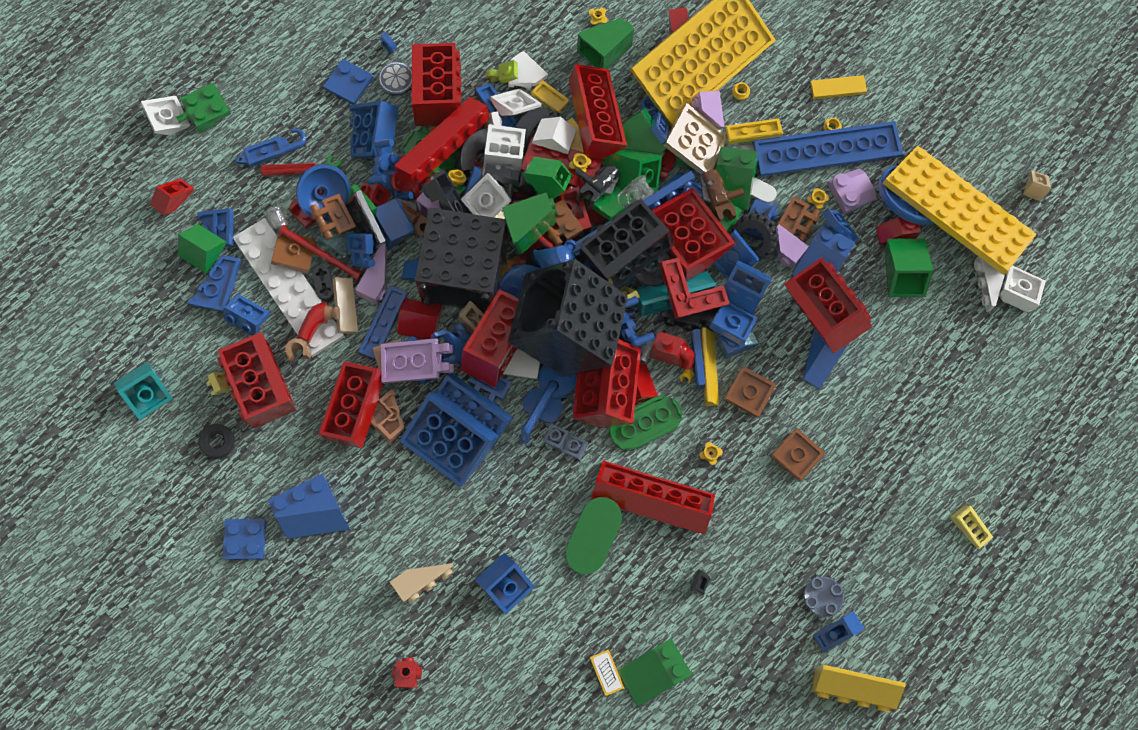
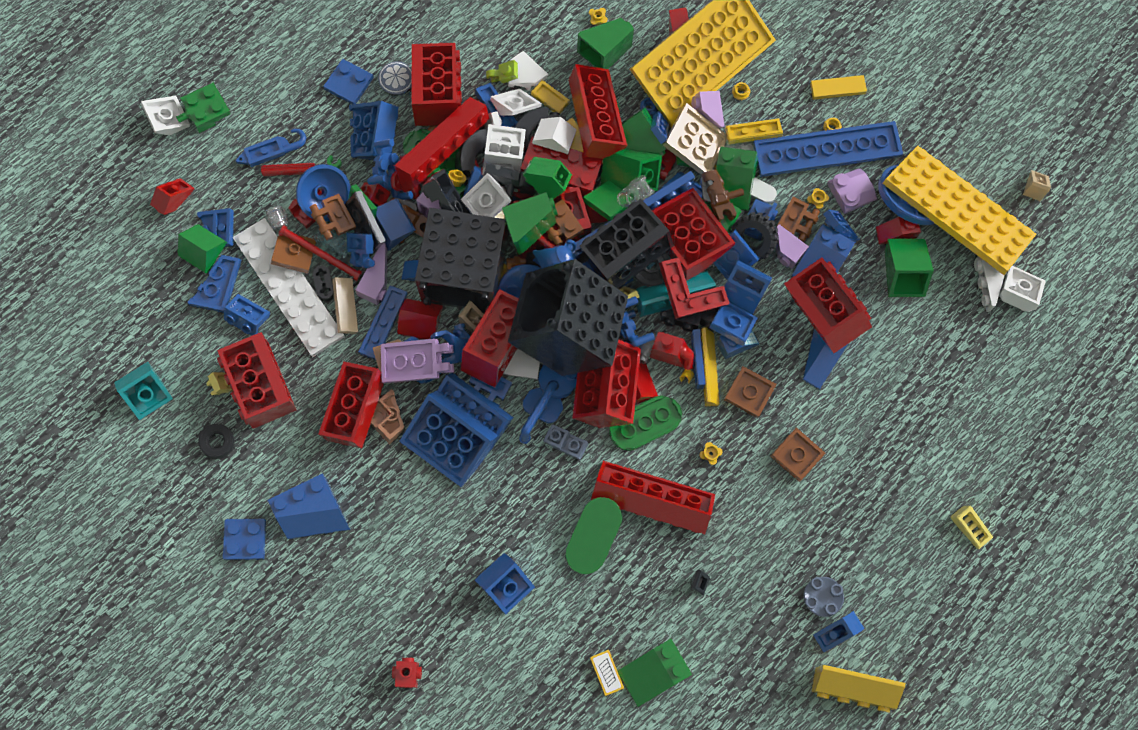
(316, 316): piece -> none
(388, 43): blue tile -> none
(414, 581): tan slope -> none
(580, 158): yellow plate -> none
(599, 185): black piece -> none

